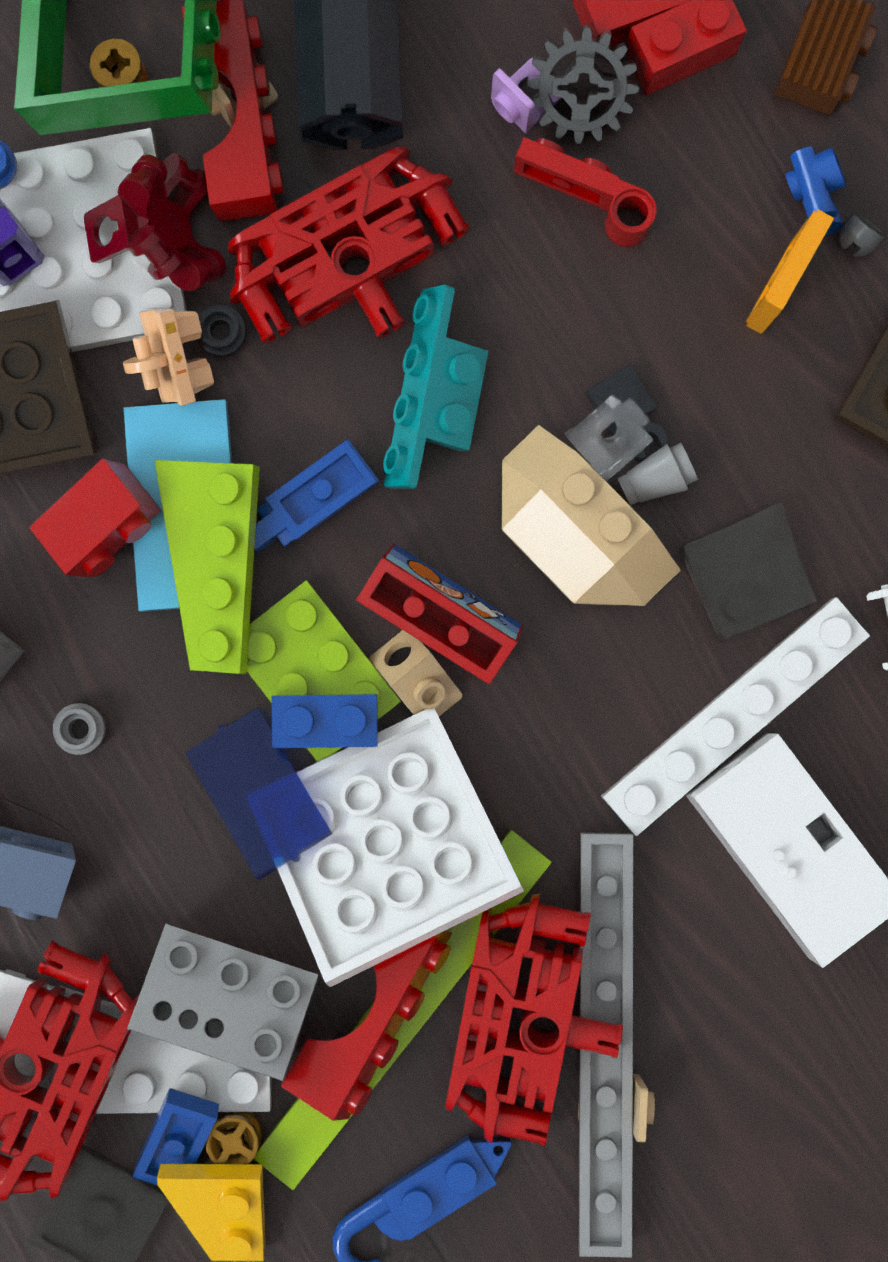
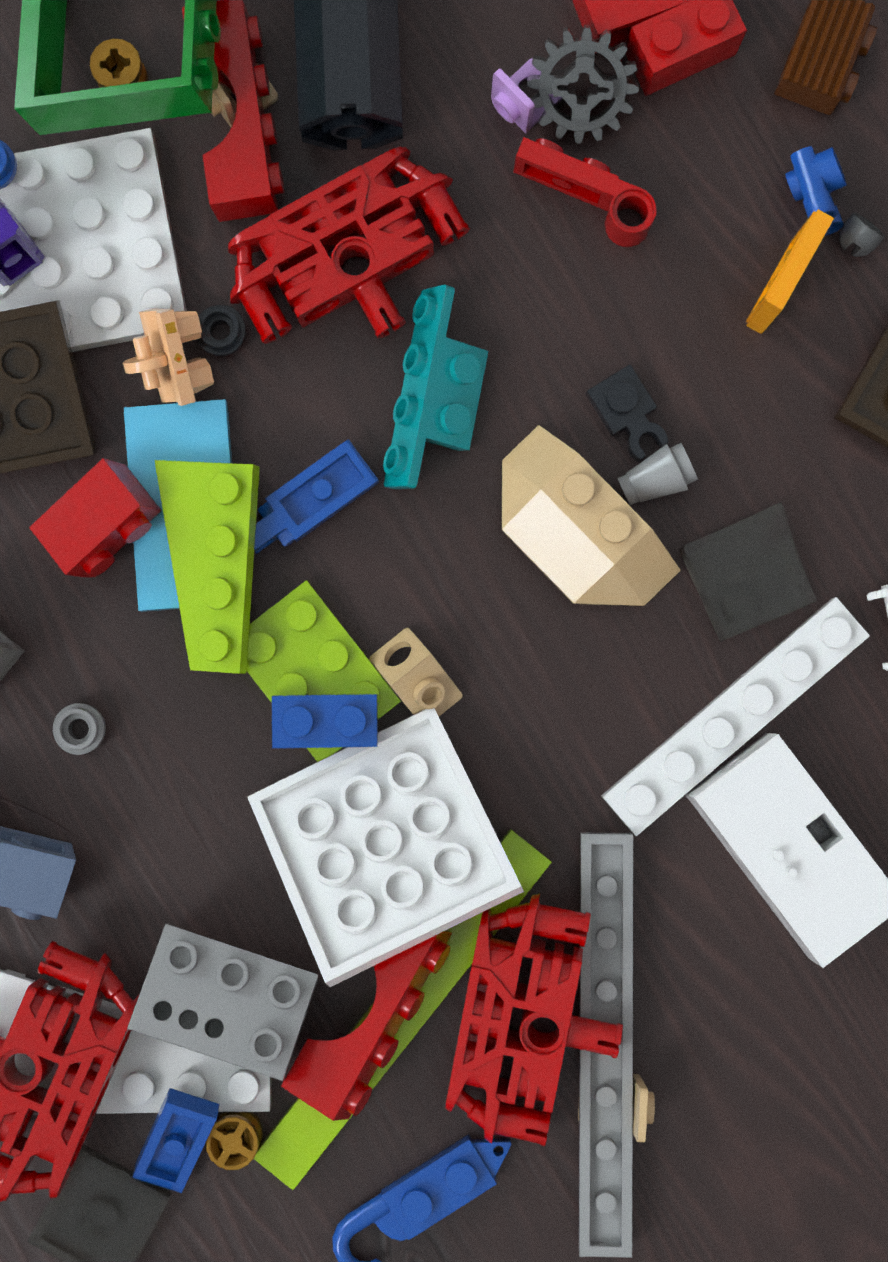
(157, 225): dark red piece -> none
(219, 1207): yellow wing -> none
(258, 794): clear blue piece -> none
(440, 613): red brick -> none
(612, 453): clear brick -> none

